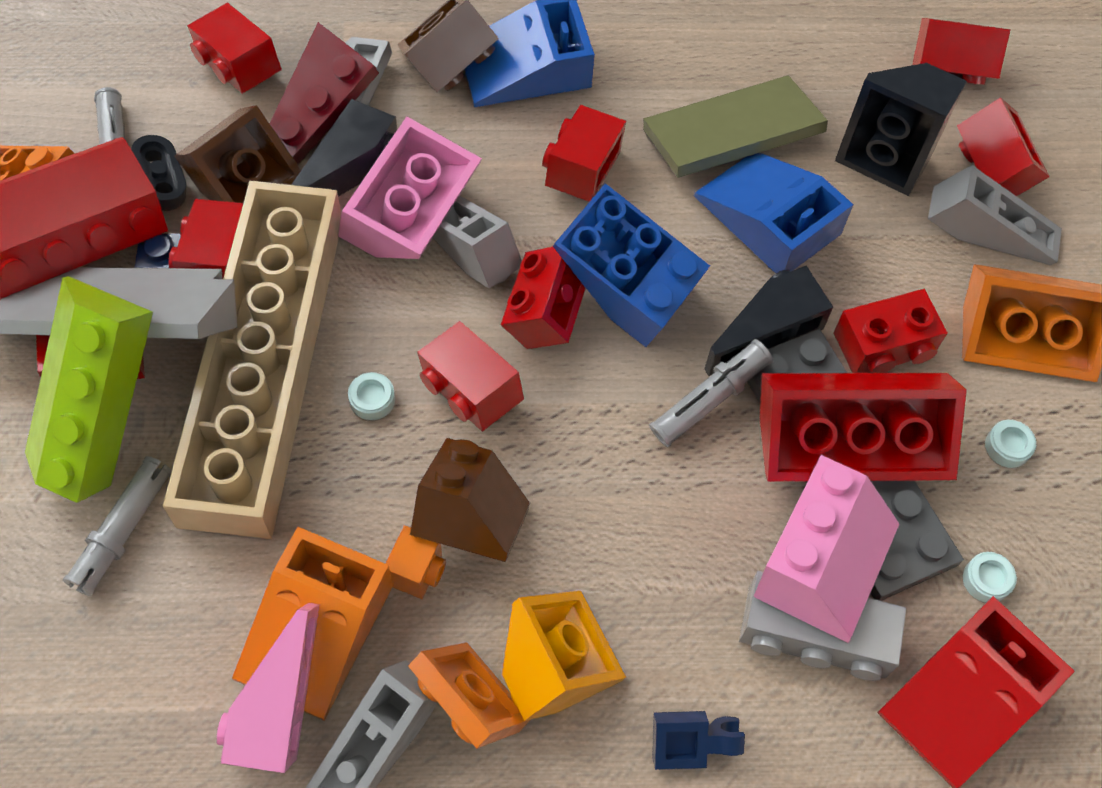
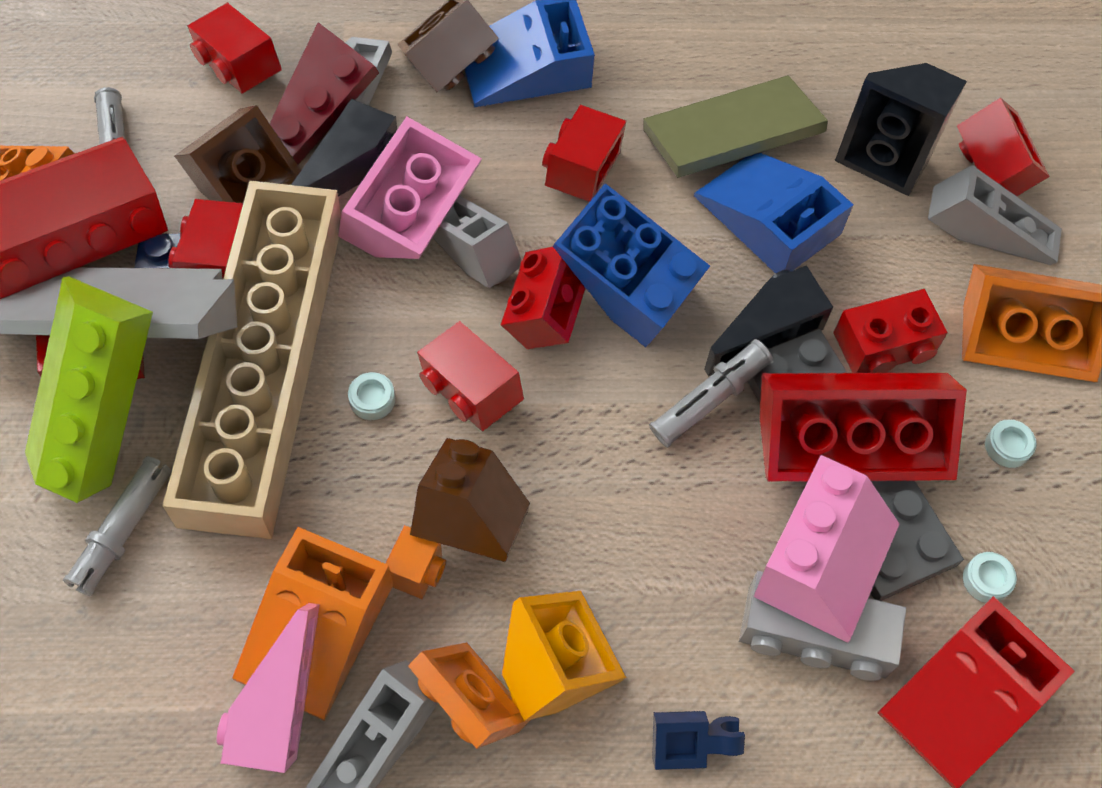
(164, 171): black plate -> none
(962, 48): red brick -> none

